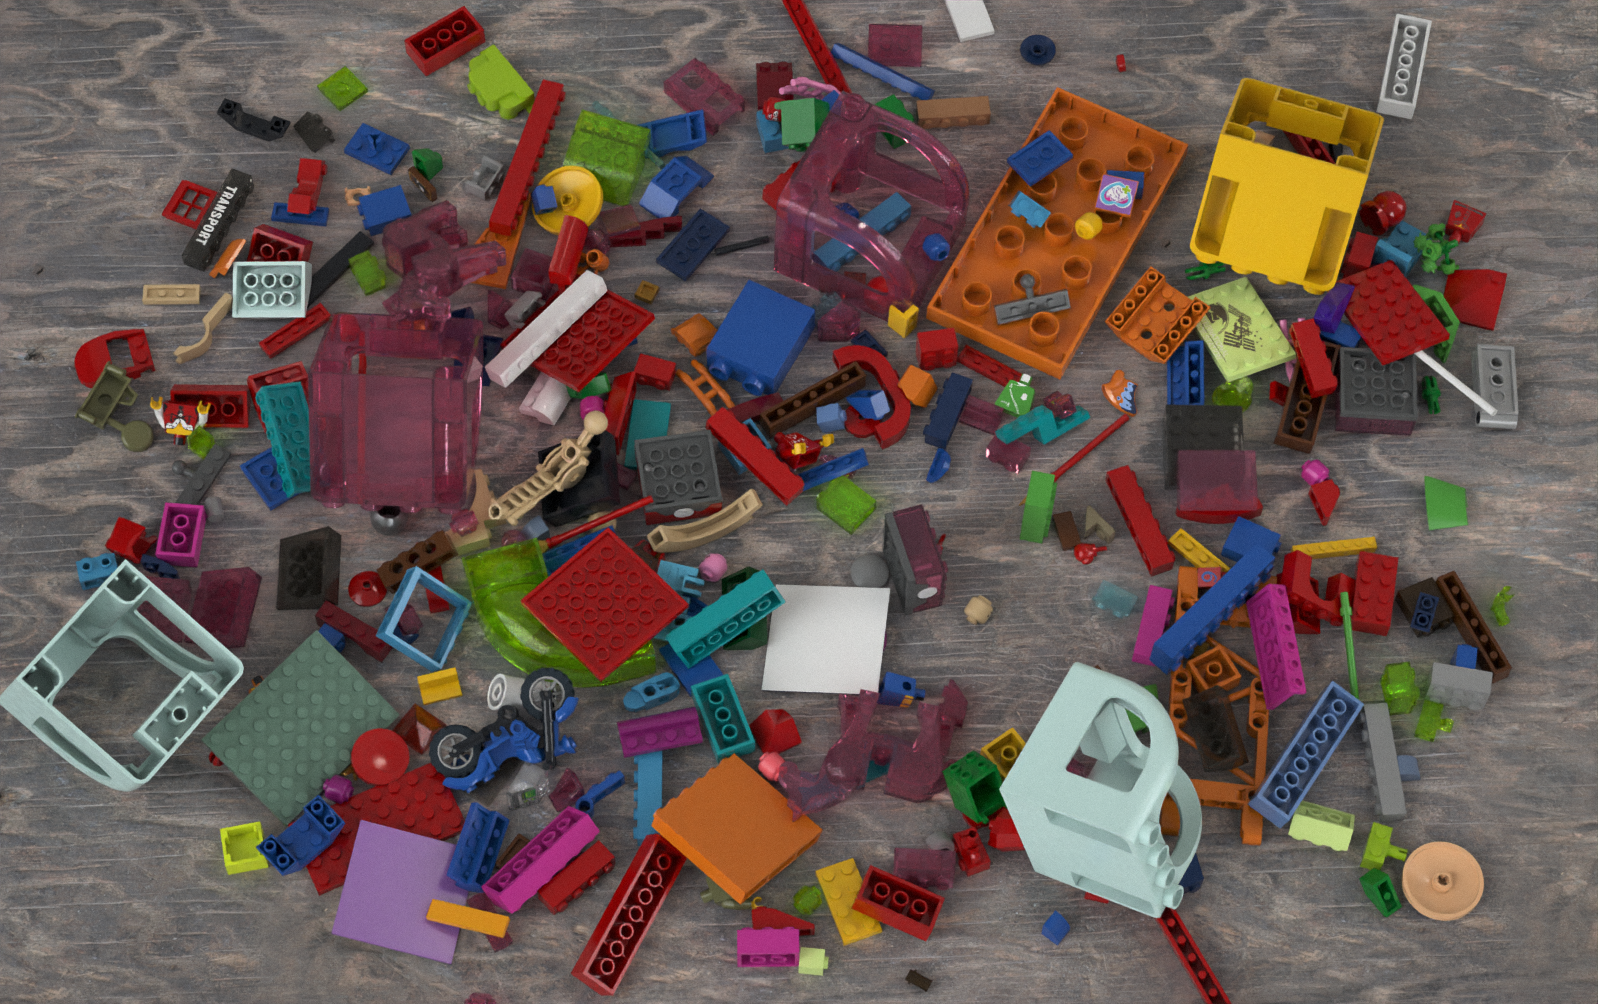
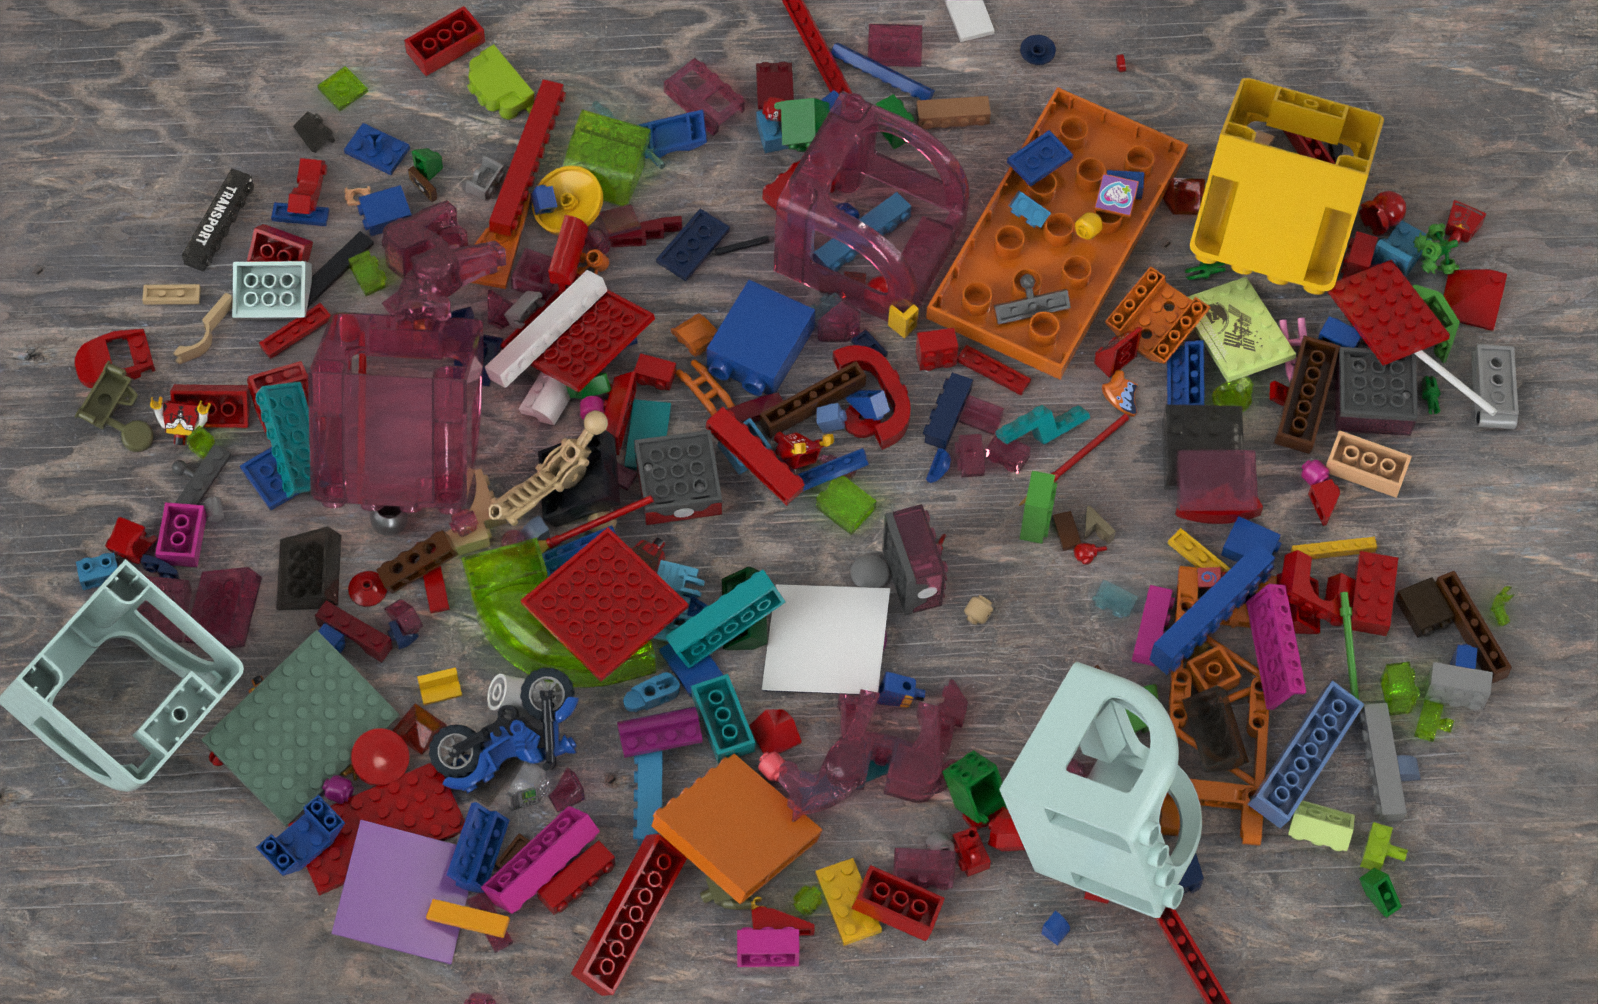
(189, 204): red piece -> none
(228, 257): orange slope -> none
(240, 848): neon yellow container -> none
(250, 124): black slope -> none
(398, 605): dark azure window -> none
(600, 791): blue plate -> none
(646, 292): pearl gold plate -> none
(673, 186): blue slope -> none
(695, 534): tan arch -> none
(713, 567): bright pink head -> none
(804, 84): bright pink piece -> none
(812, 961): yellowish green brick -> none
(918, 386): orange slope -> none
(918, 980): dark brown pin -> none
(936, 247): blue head -> none
(971, 455): none -> clear pink brick
(1004, 751): yellow brick -> none
(1017, 397): bright green torso -> none
(1058, 403): clear pink leg -> none
(1118, 352): none -> red slope
(1140, 520): red brick -> none
(1184, 195): none -> clear red slope
(1313, 358): red brick -> none
(1333, 307): dark purple slope -> none
(1368, 464): none -> light nougat brick
(1404, 66): white brick -> none
(1424, 612): dark blue slope -> none
(1442, 881): light nougat dish -> none
(1445, 504): bright green slope -> none

